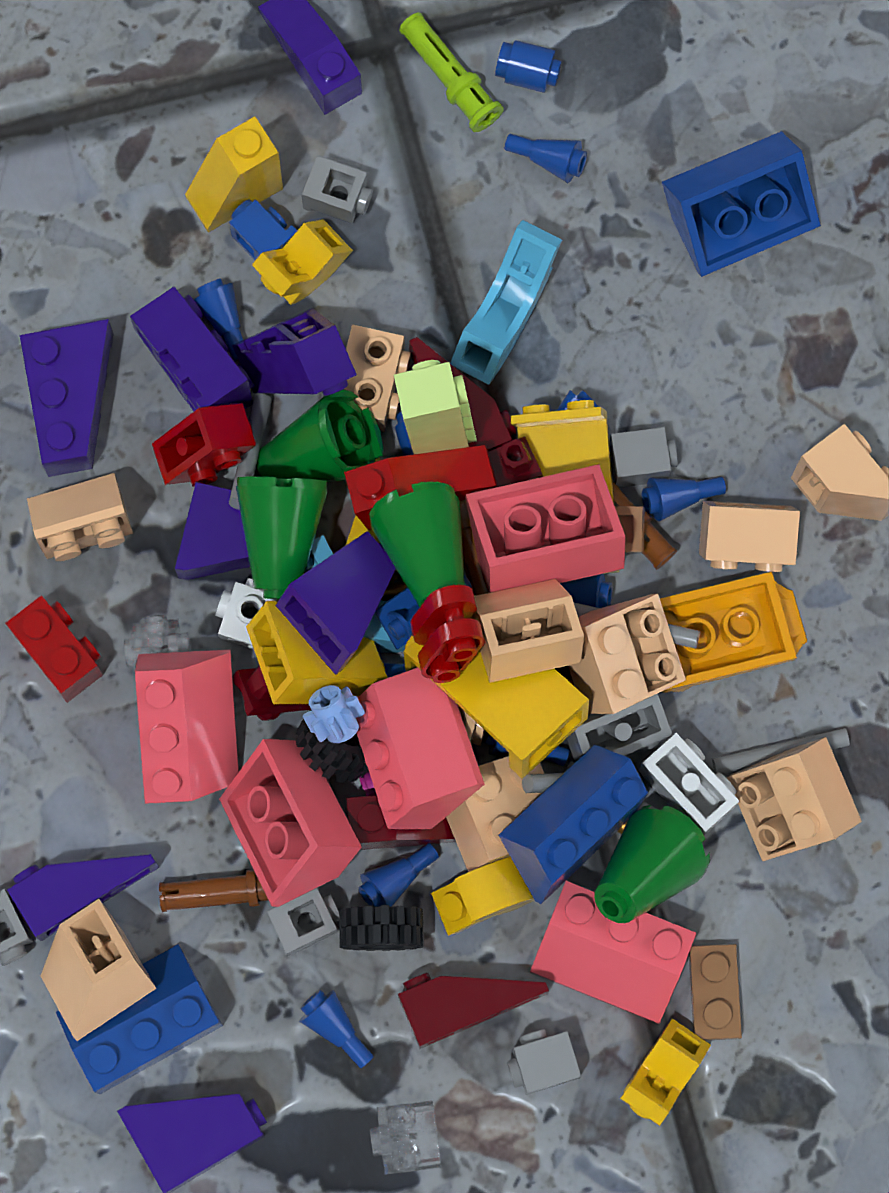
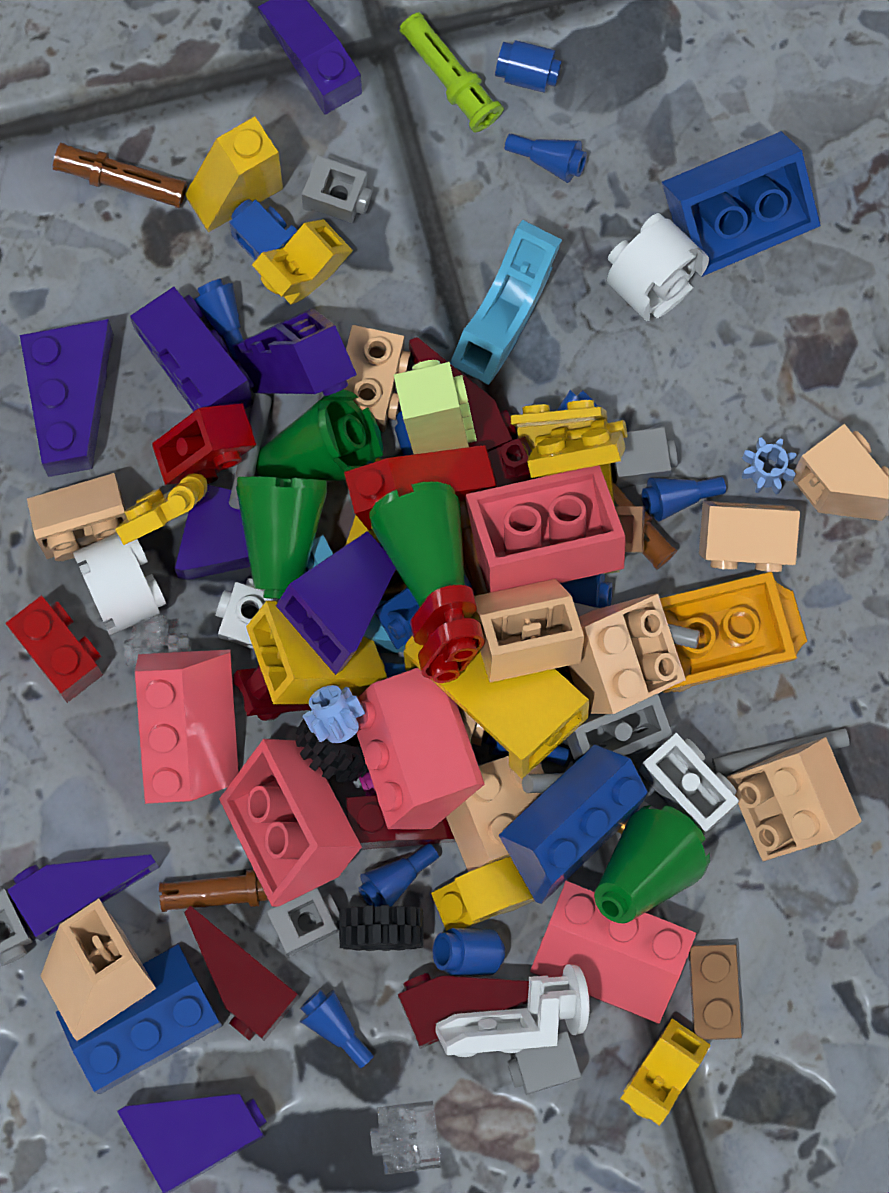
(102, 170): none -> dark orange pin
(119, 583): none -> white brick
(157, 509): none -> yellow plate
(245, 986): none -> dark red slope
(469, 951): none -> blue brick
(521, 1028): none -> white piece
(578, 448): none -> yellow plate
(655, 267): none -> white brick
(780, 471): none -> light blue gear

